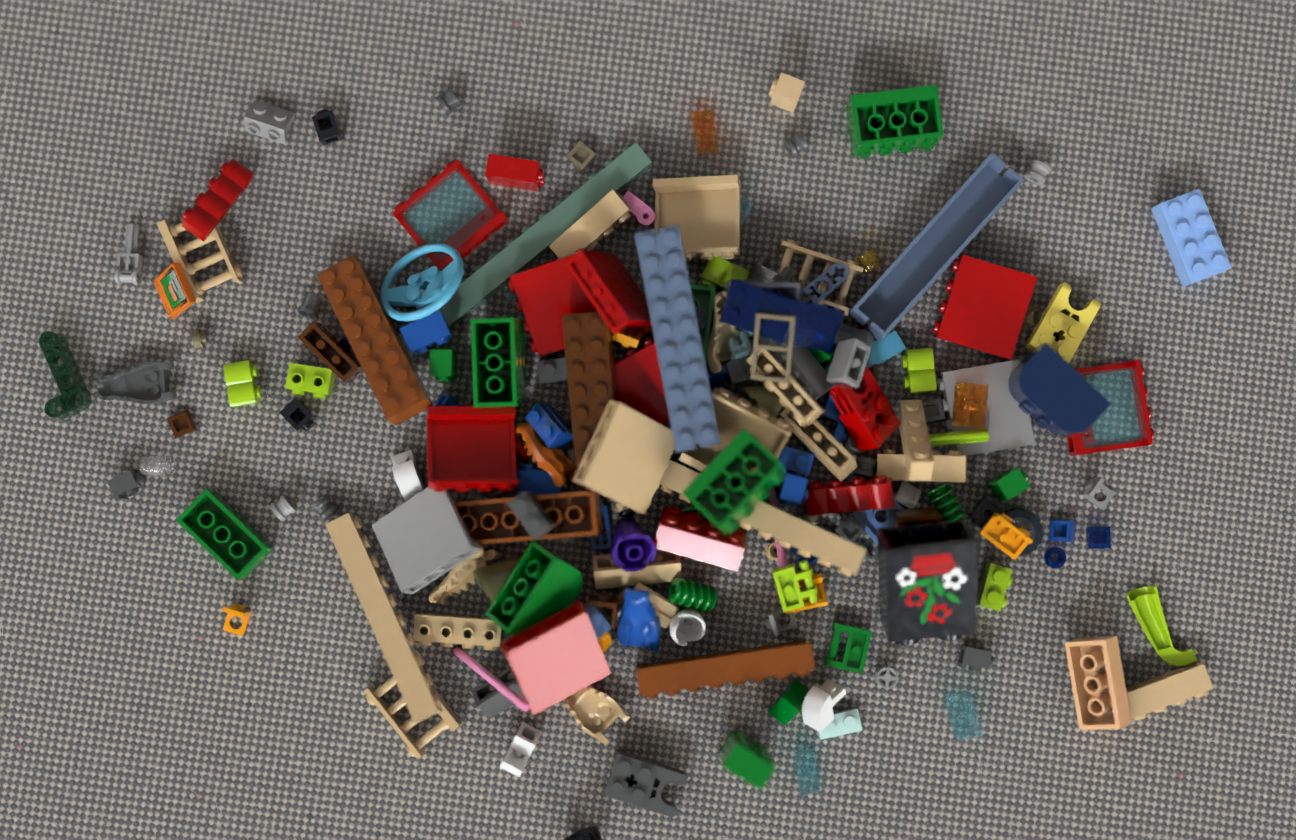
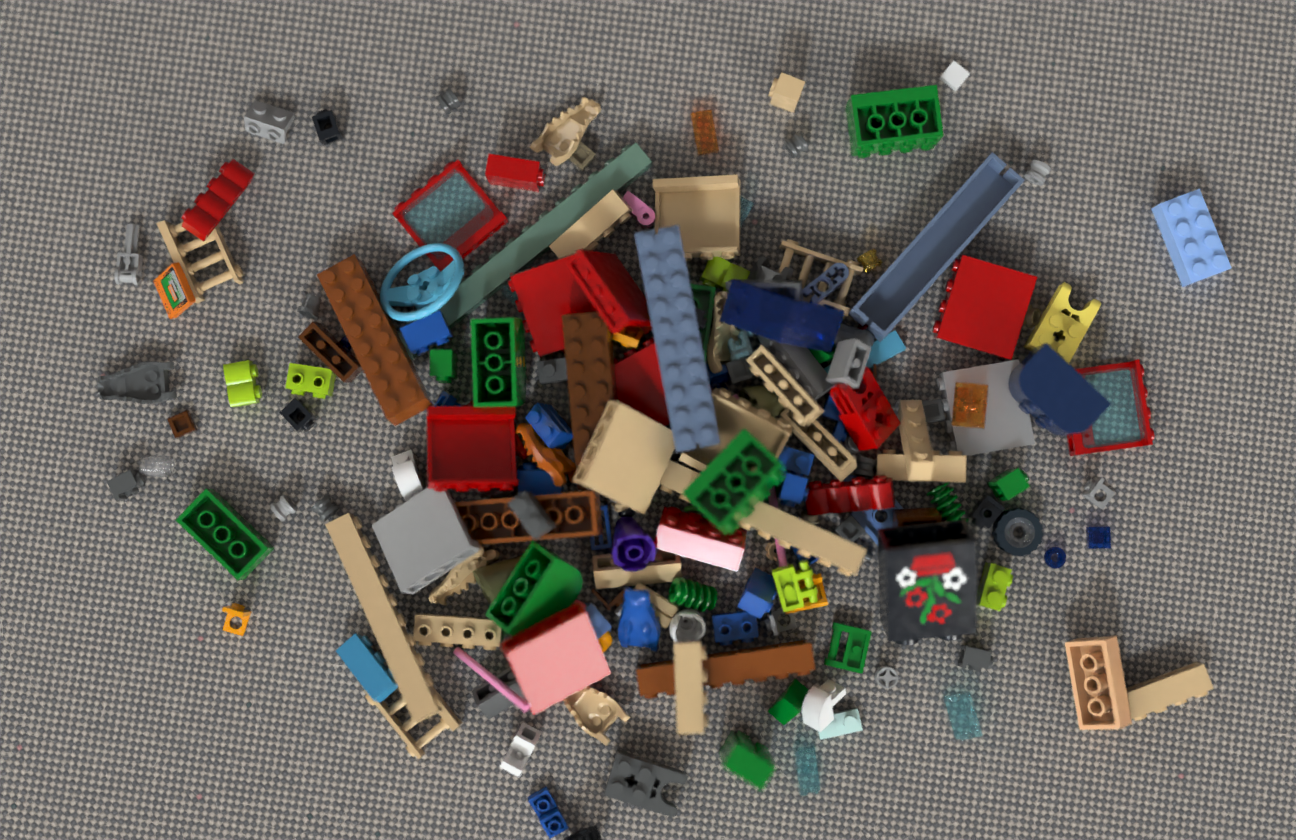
(60, 374): clear green beam -> none
(198, 339): dark tan plate -> none
(368, 667): none -> dark azure brick
(548, 812): none -> blue slope
(564, 133): none -> tan animal
(605, 601): reddish brown bracket -> none
(689, 687): none -> tan brick
(734, 627): none -> blue brick
(756, 346): dark tan window -> none
(758, 593): none -> blue brick
(907, 494): white plate -> none
(919, 370): lime brick -> none
(954, 76): none -> white tile
(959, 437): lime axle -> none
(1005, 535): light orange bracket -> none
(1062, 530): blue slope -> none
(1149, 613): lime animal -> none

